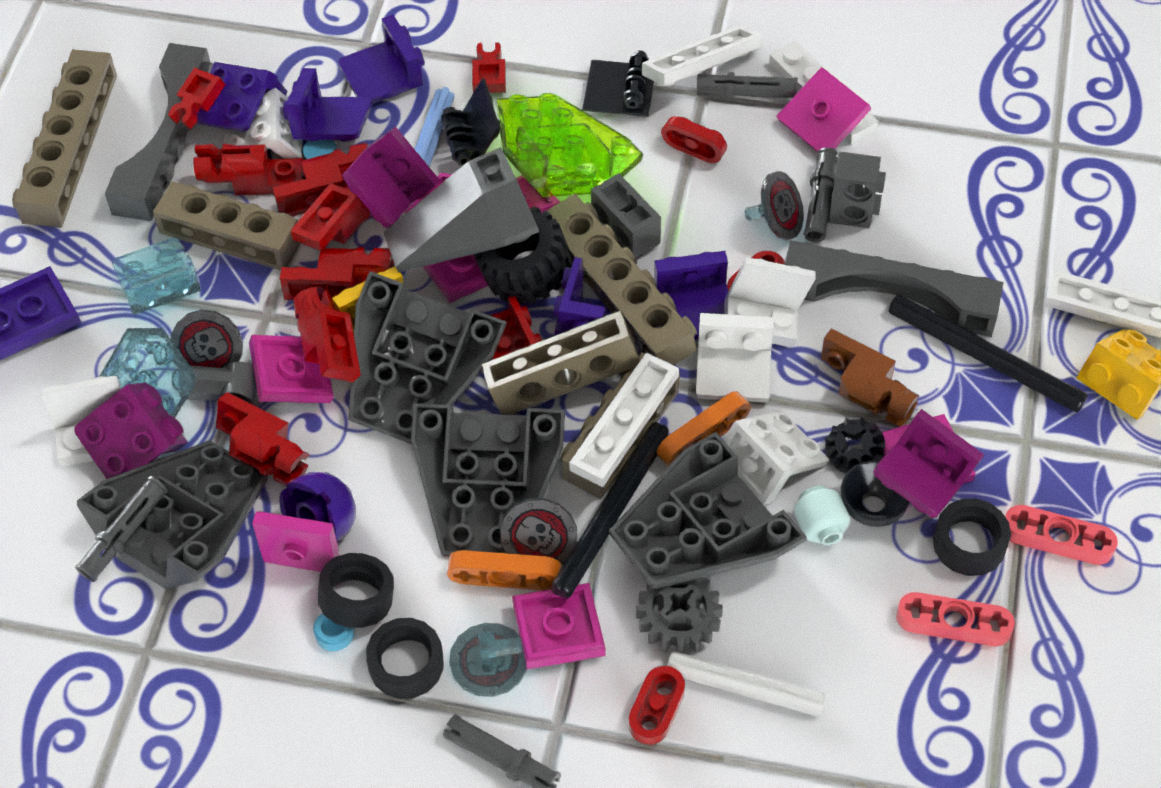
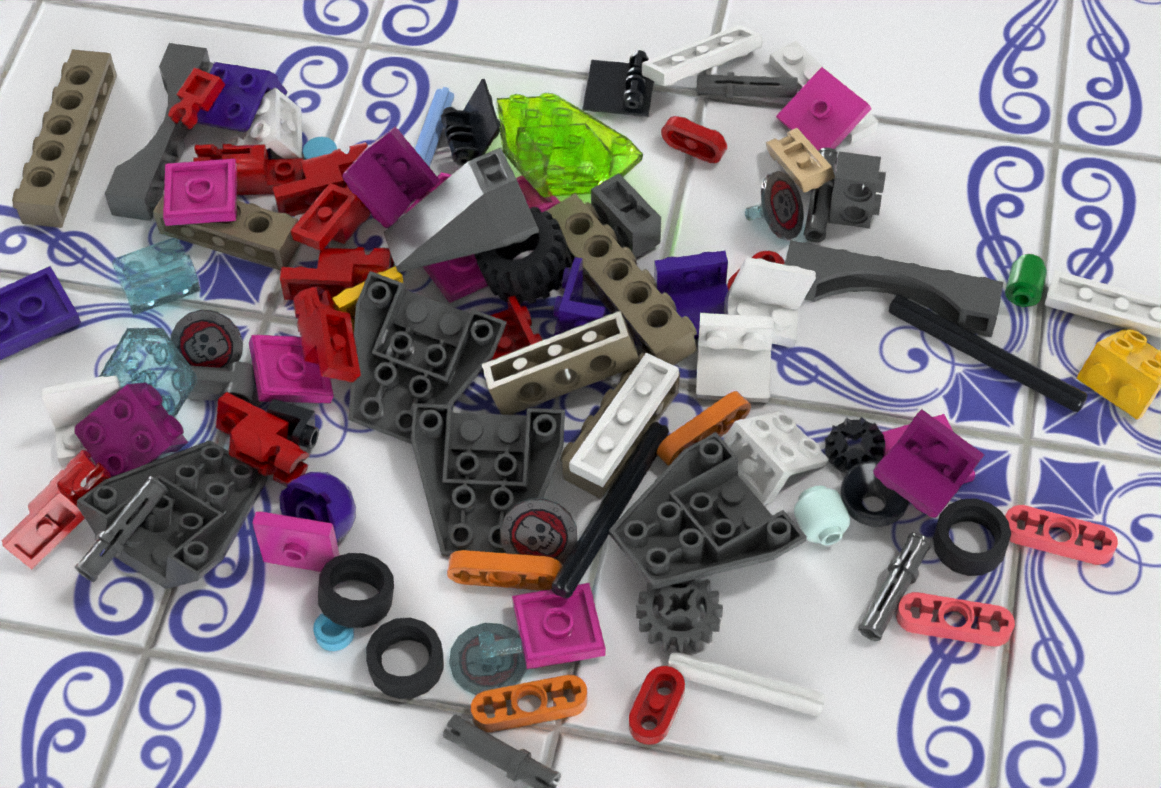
(54, 511): none -> plate
(200, 192): none -> dark pink plate
(301, 423): none -> black bracket
(321, 117): dark purple bracket -> none
(385, 67): dark purple bracket -> none
(491, 68): red plate -> none
(539, 688): none -> orange beam
(801, 160): none -> tan plate
(868, 378): dark orange plate -> none
(901, 574): none -> dark grey pin
(1026, 280): none -> green brick

